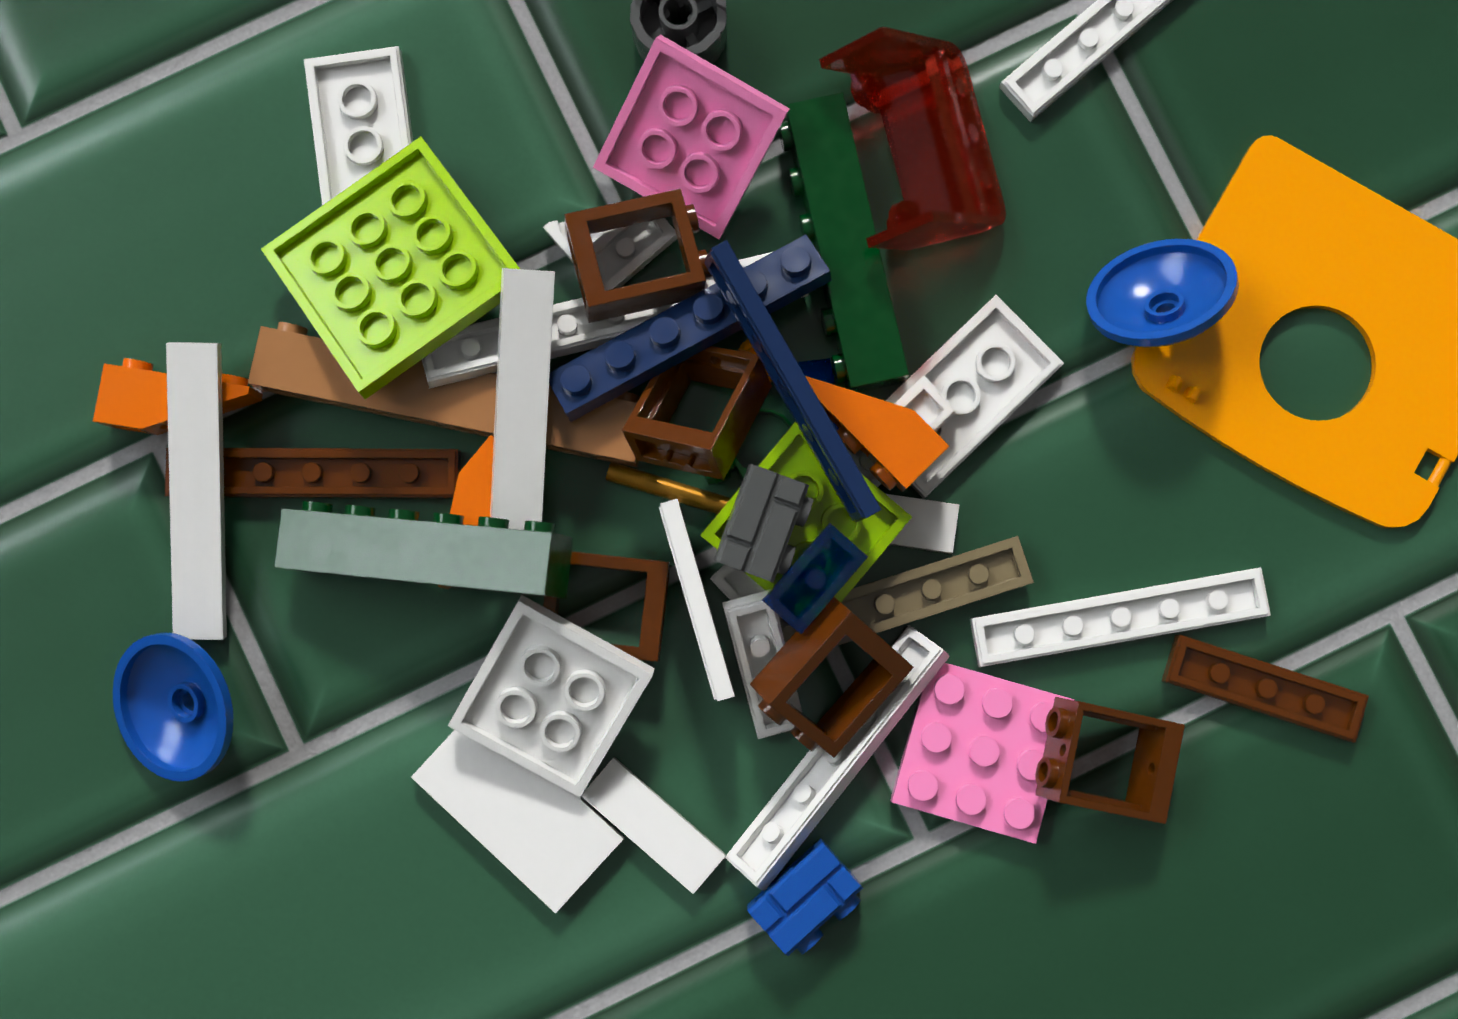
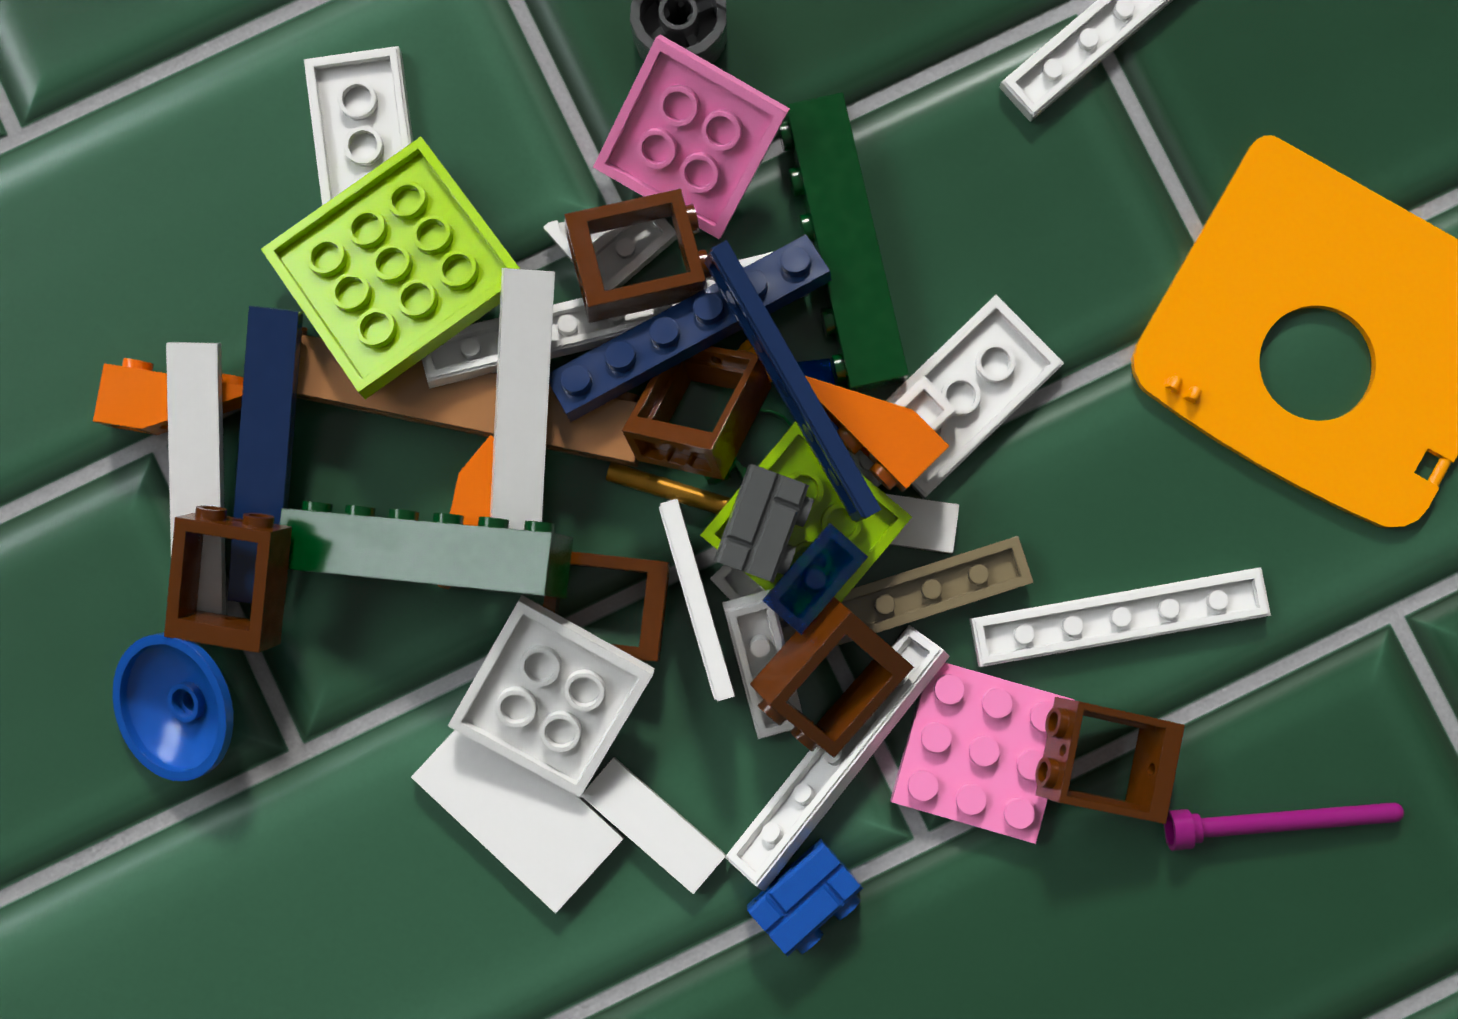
(265, 430): none -> dark blue tile
(269, 588): none -> reddish brown window
(338, 473): reddish brown tile -> none
(932, 134): clear red windscreen -> none
(1162, 292): blue dish -> none
(1187, 829): none -> magenta piece
(1265, 688): reddish brown tile -> none

